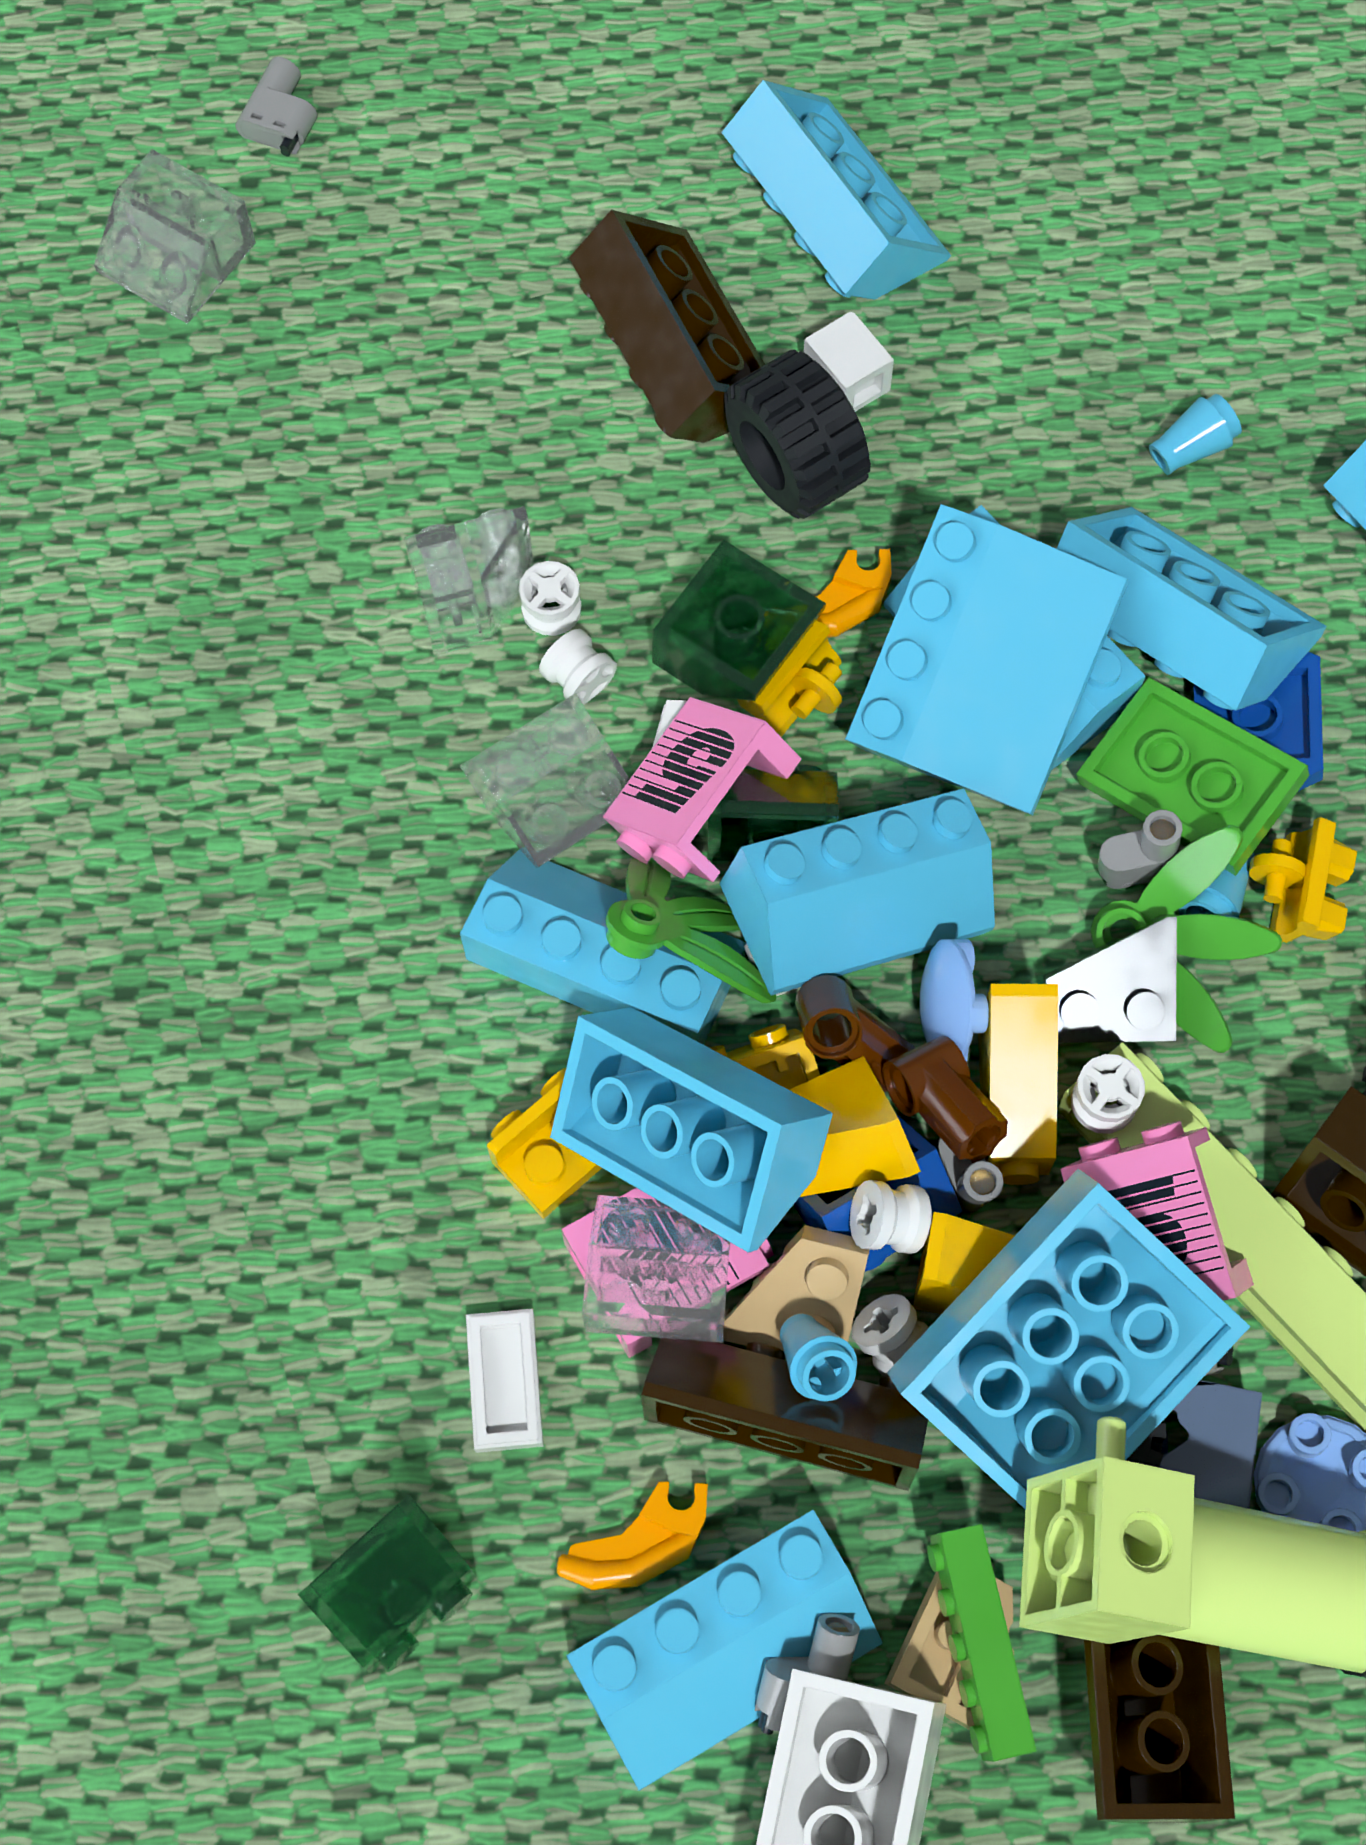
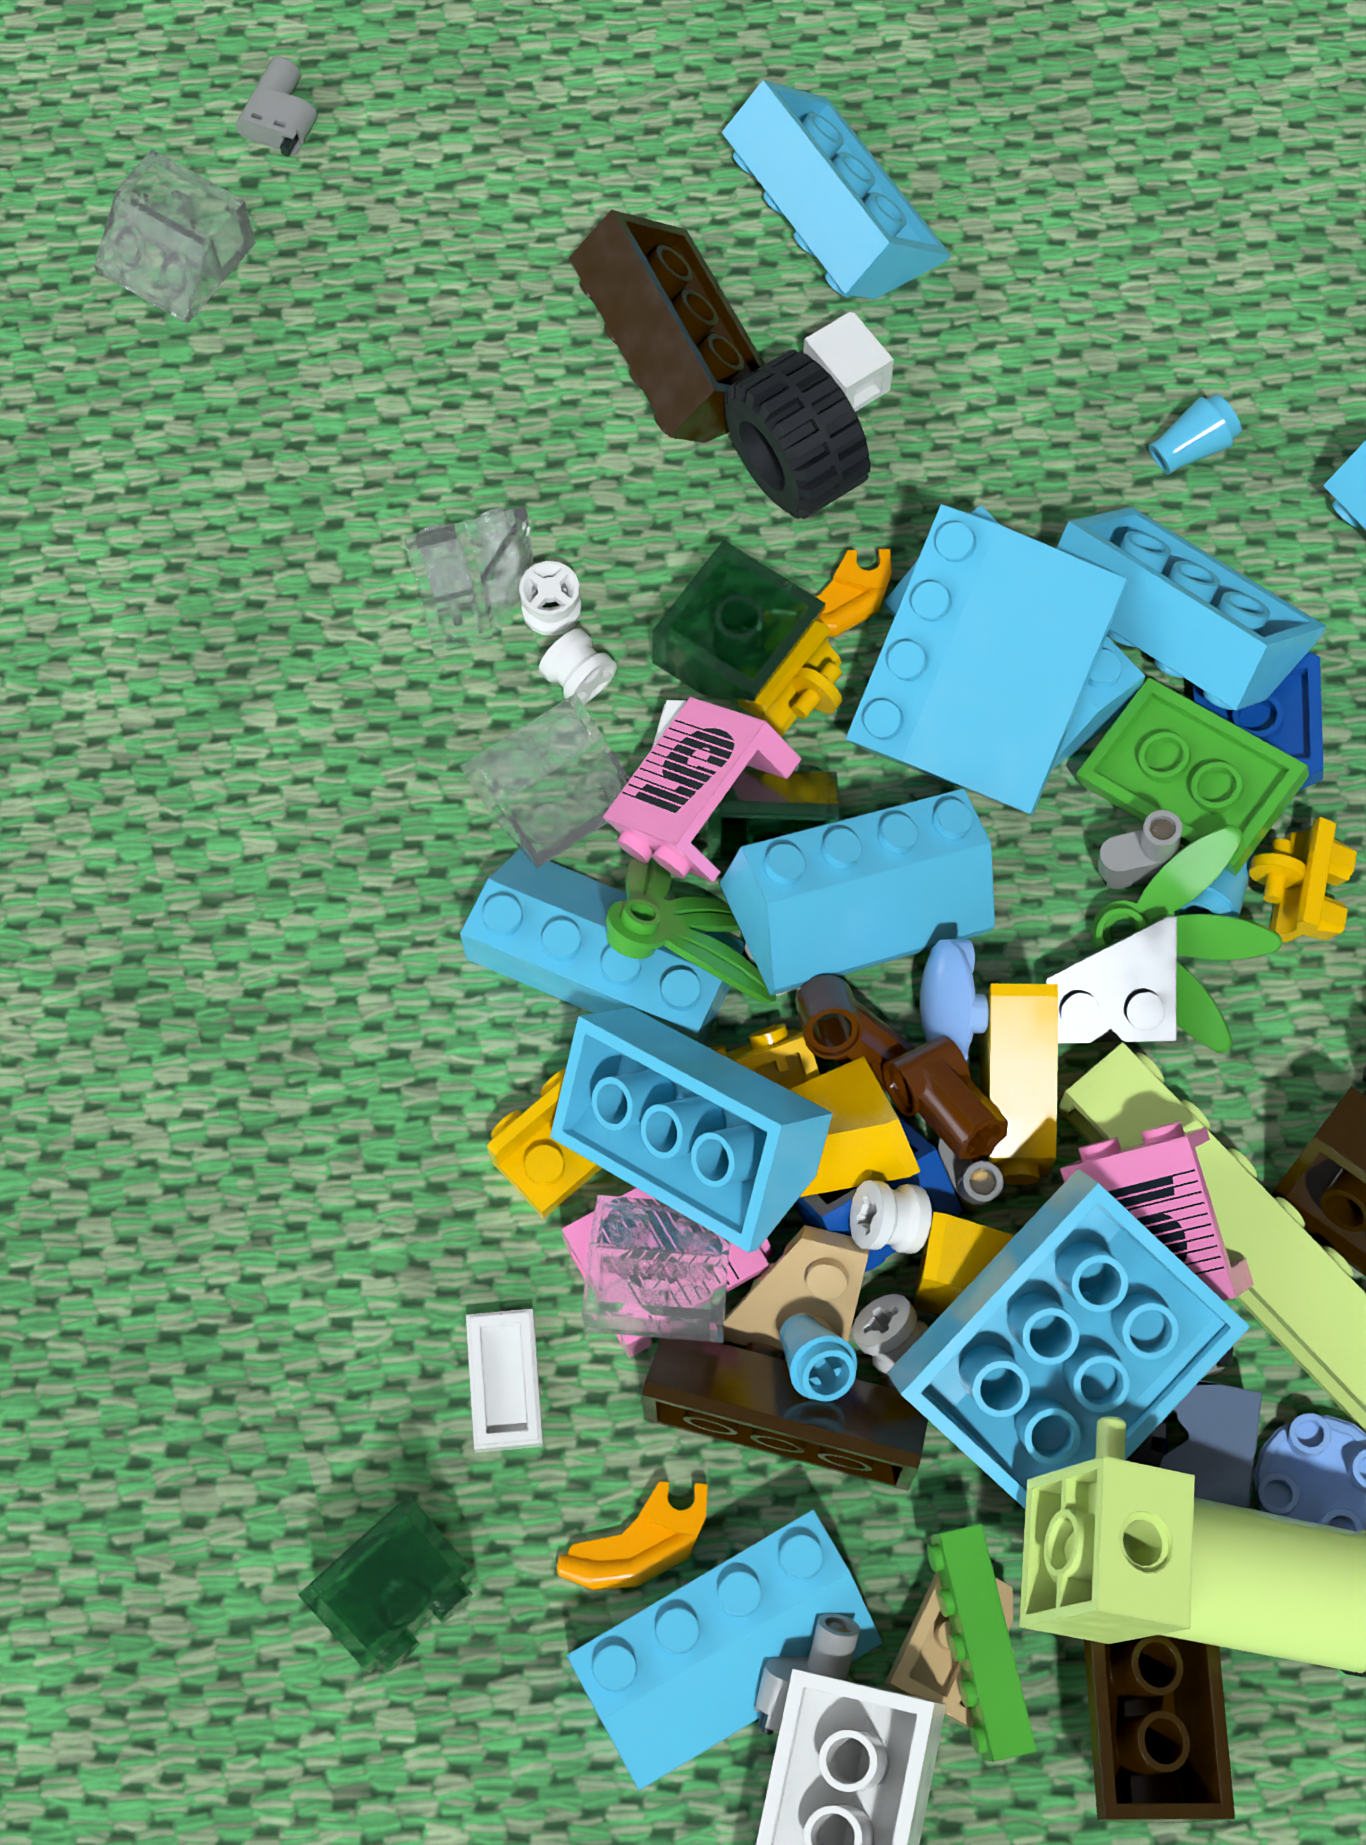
(1114, 1080): white wheel -> none

